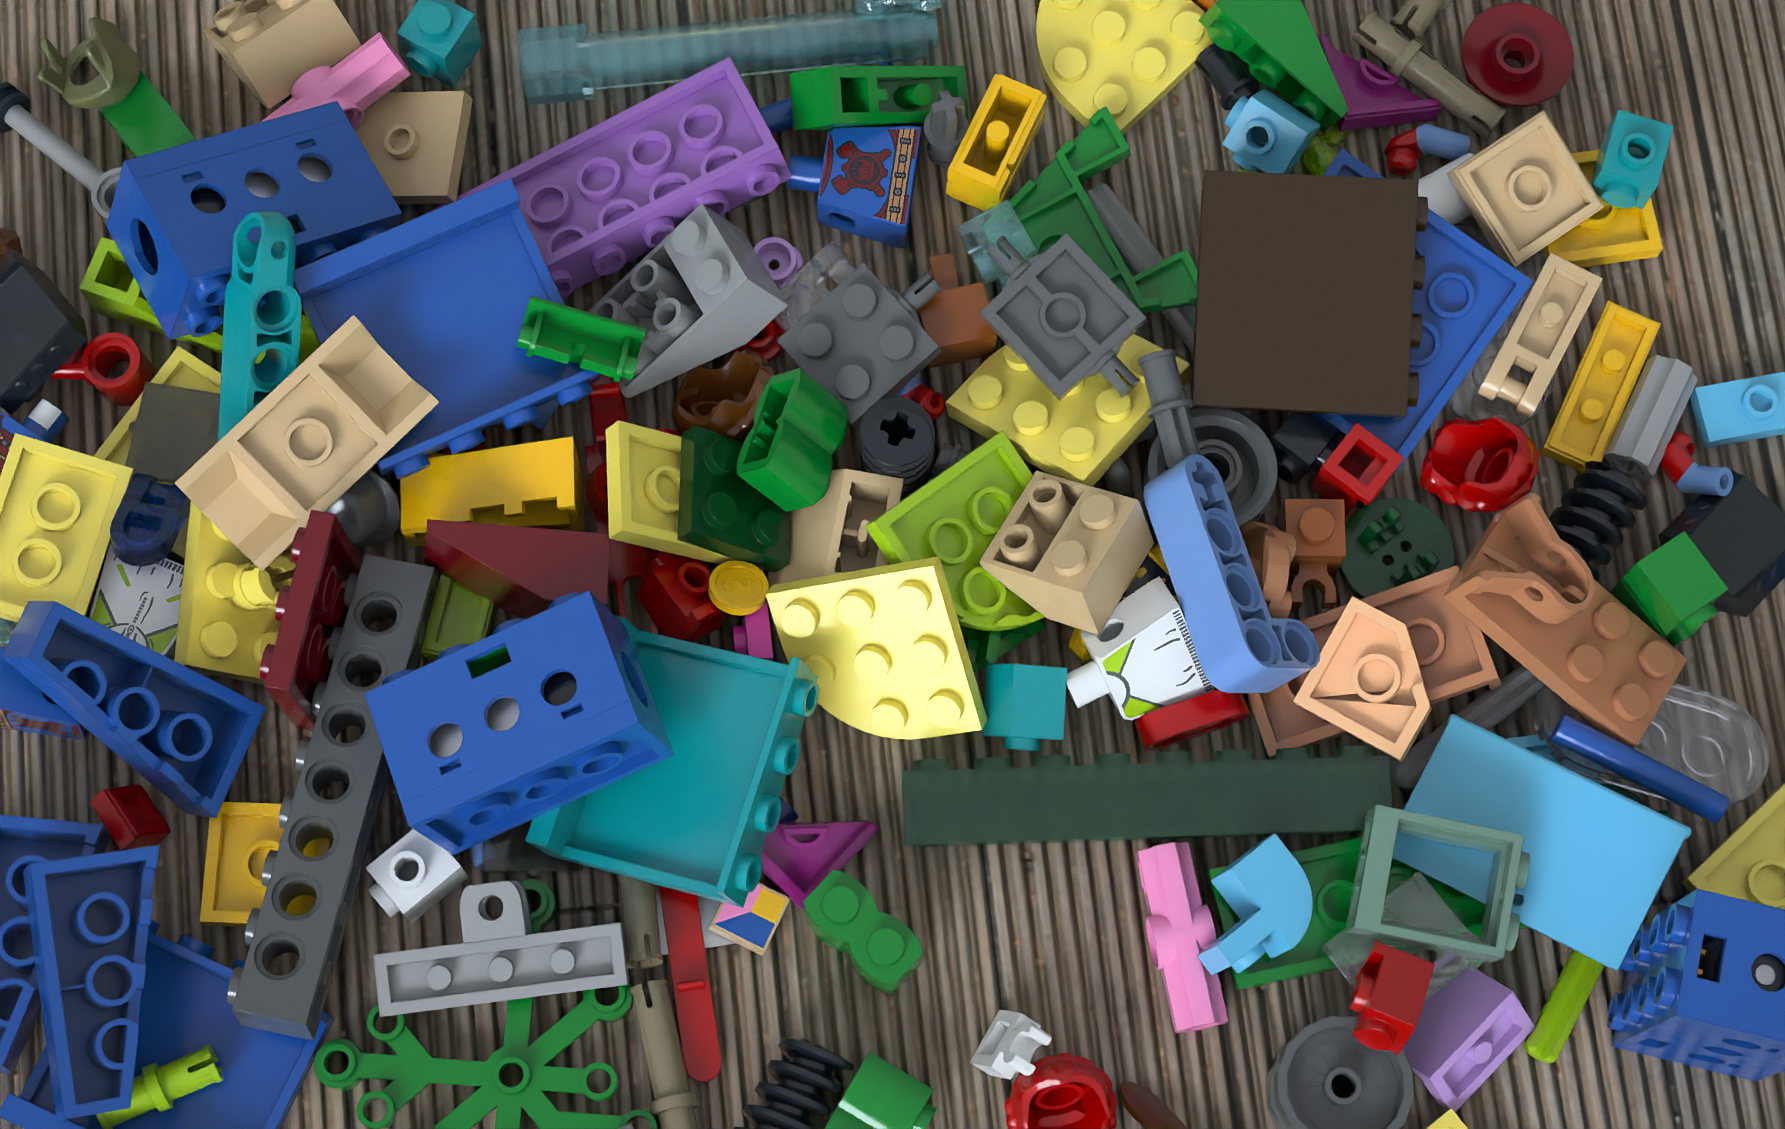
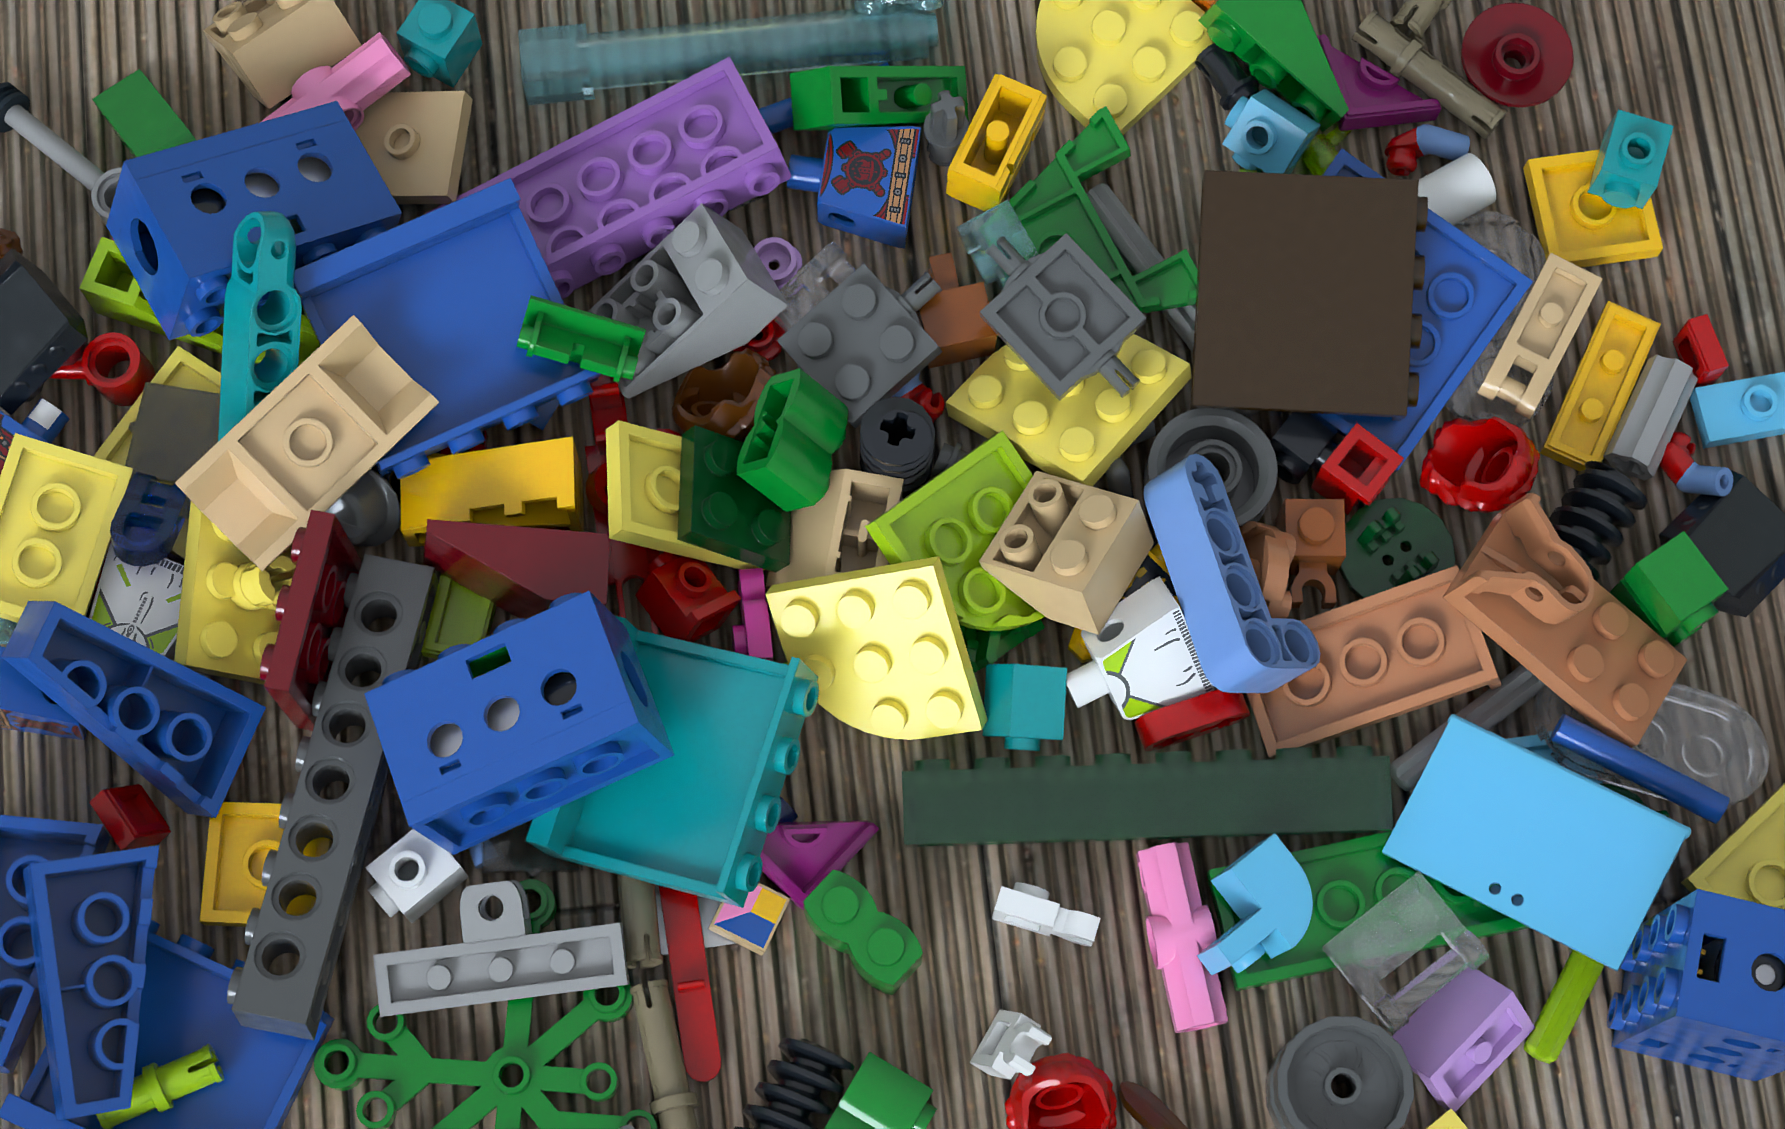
(111, 57): olive piece -> none
(738, 587): yellow piece -> none
(1030, 909): none -> white plate
(1169, 405): dark grey axle -> none
(1369, 681): light nougat plate -> none
(1369, 890): sand green window -> none
(1389, 997): red brick -> none
(1525, 189): tan plate -> none
(1701, 350): none -> red tile

